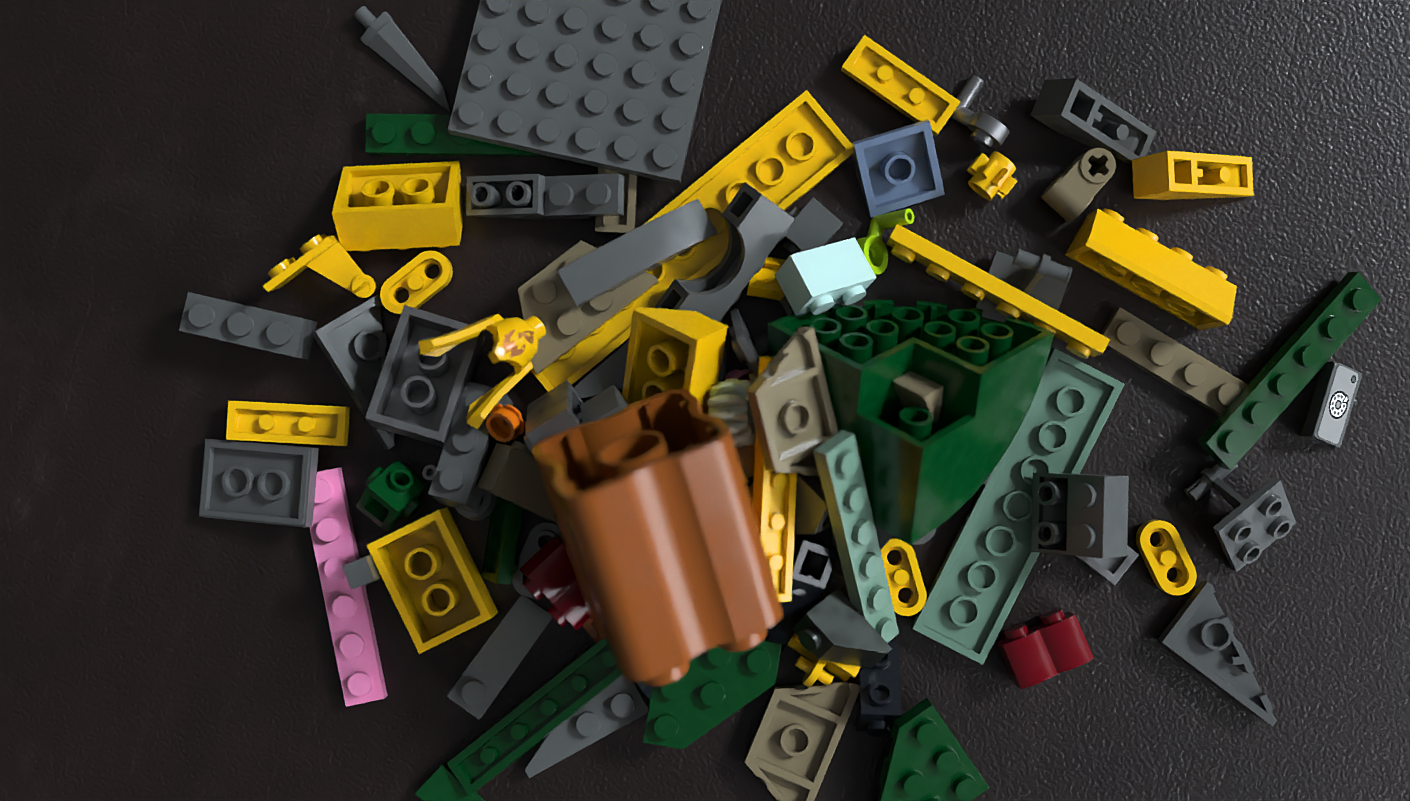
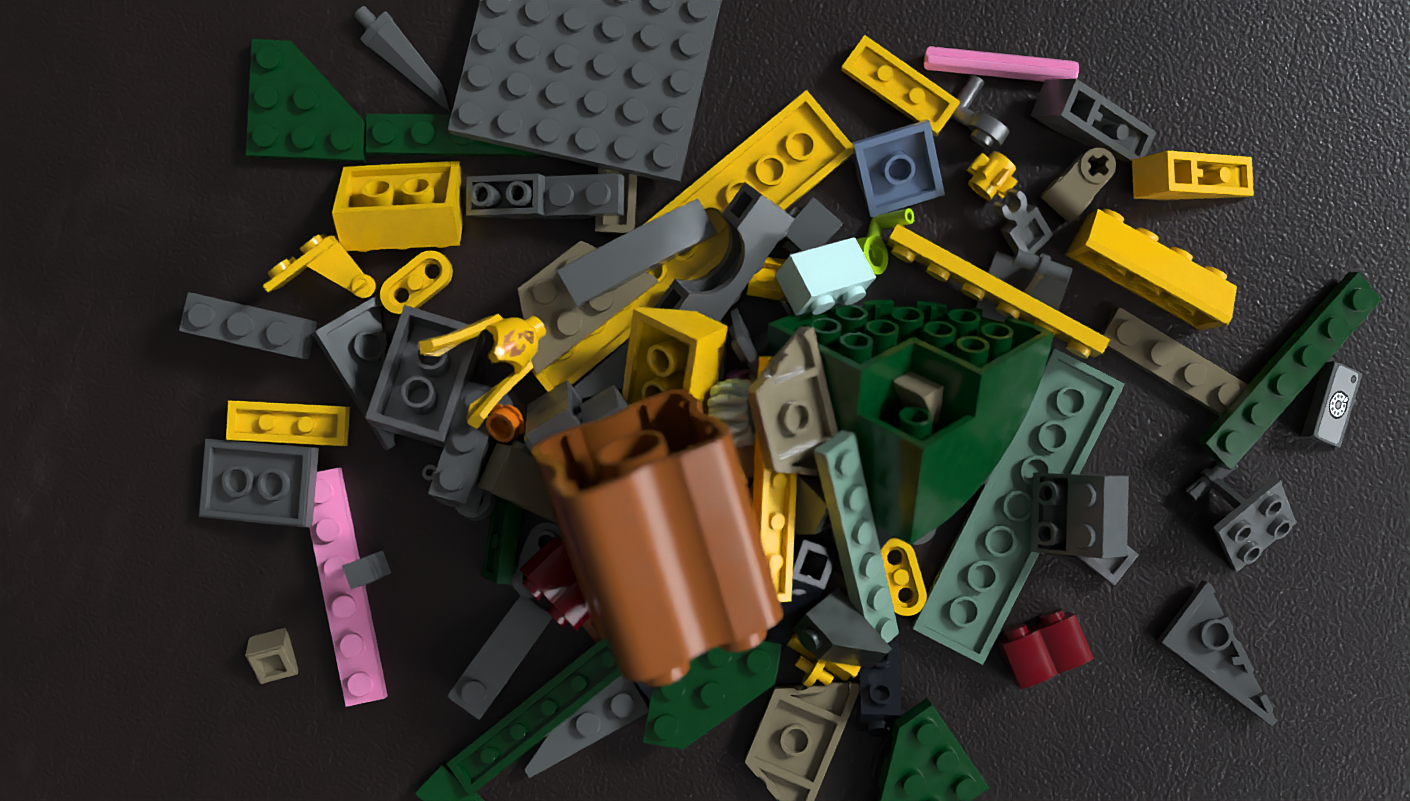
(271, 656): none -> dark tan slope
(297, 110): none -> dark green plate
(391, 495): dark green brick -> none
(432, 579): yellow brick -> none
(998, 64): none -> bright pink axle
(1025, 224): none -> dark grey plate
(1166, 554): yellow plate -> none

